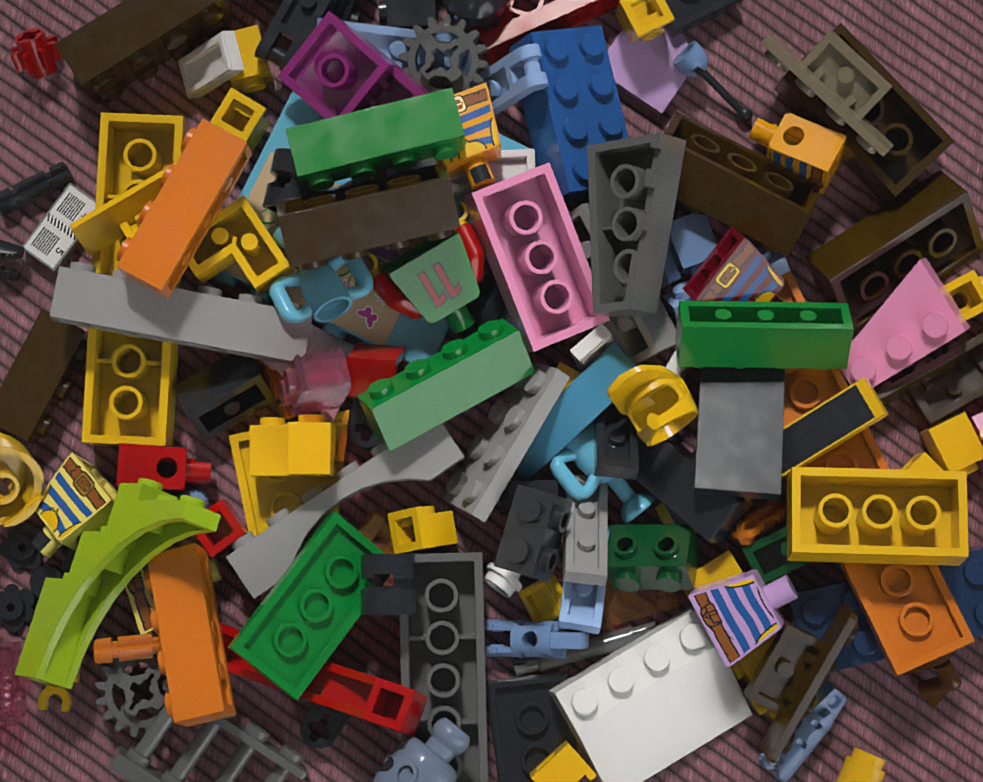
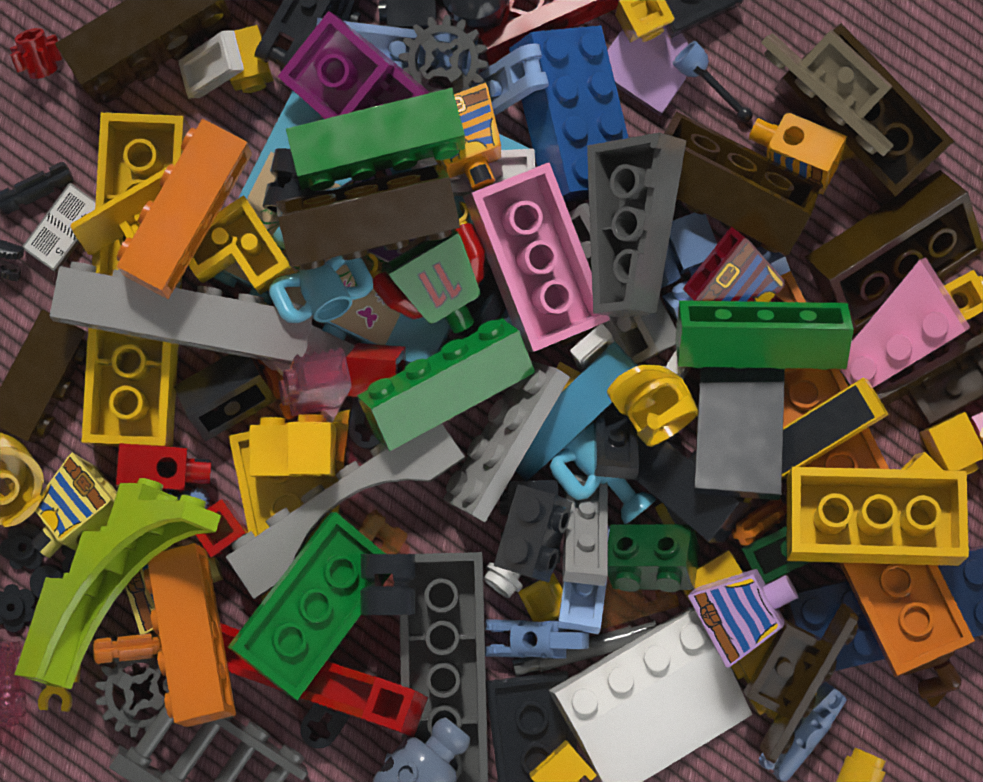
(241, 117): yellow brick -> none
(421, 529): yellow brick -> none

